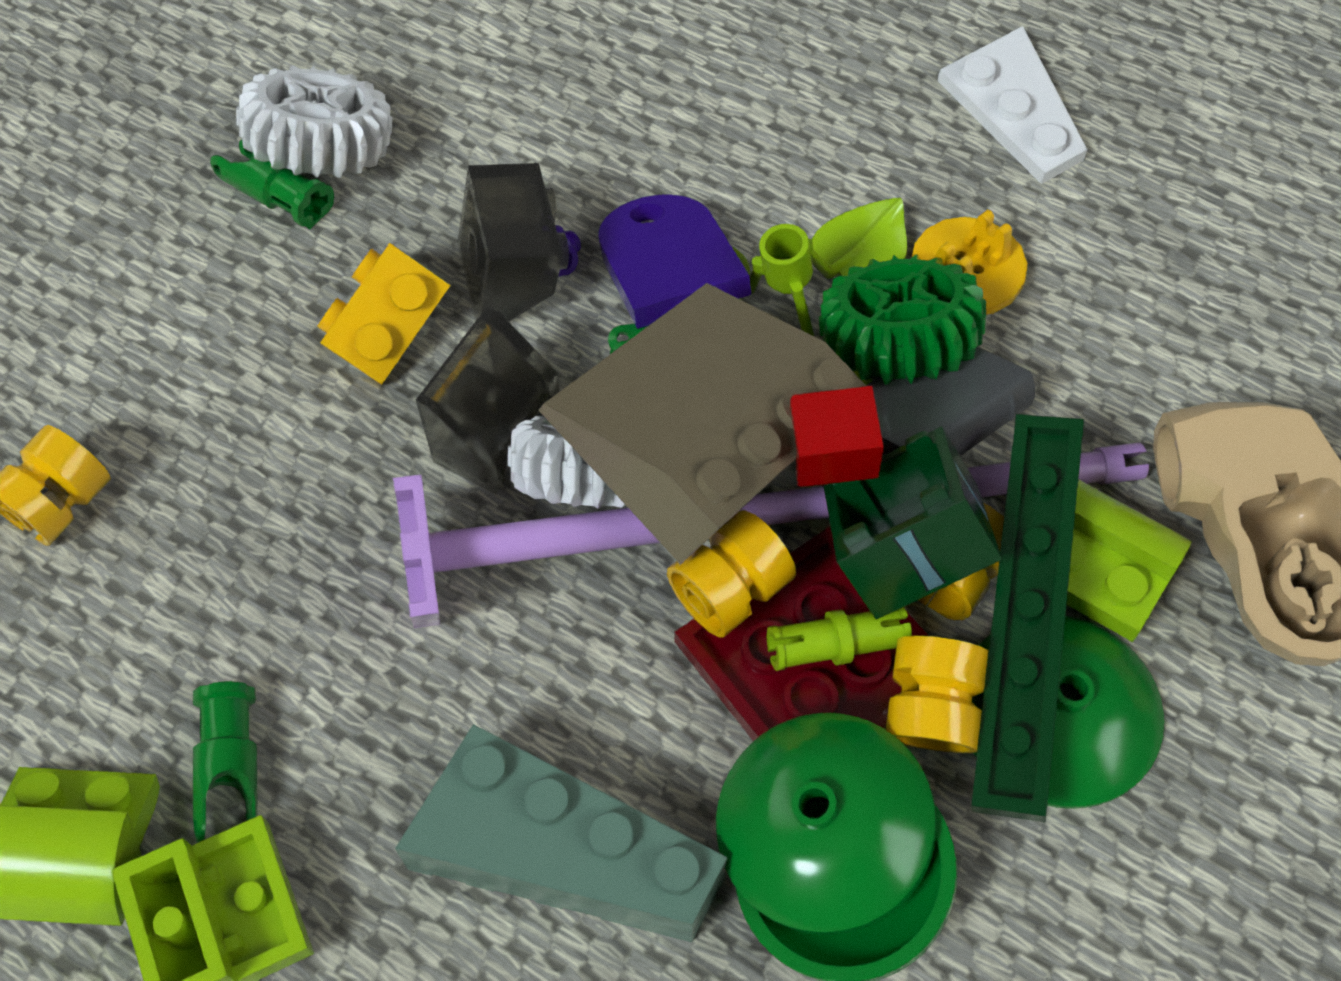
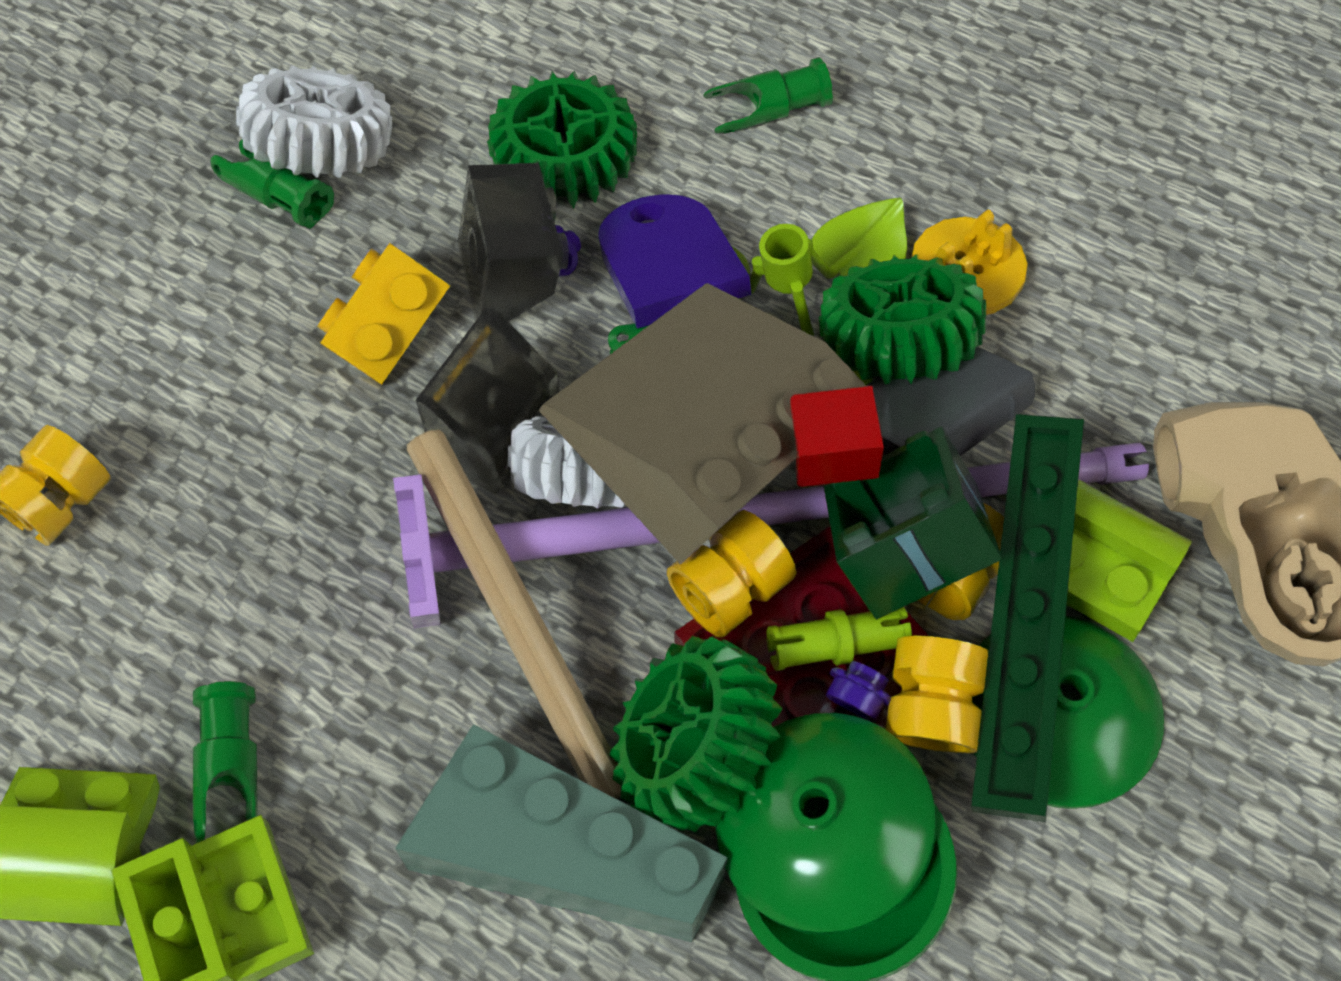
(514, 610): none -> tan axle
(594, 124): none -> green gear
(695, 733): none -> green gear
(777, 93): none -> green piece
(859, 690): none -> dark purple plate
(1017, 104): white wing -> none

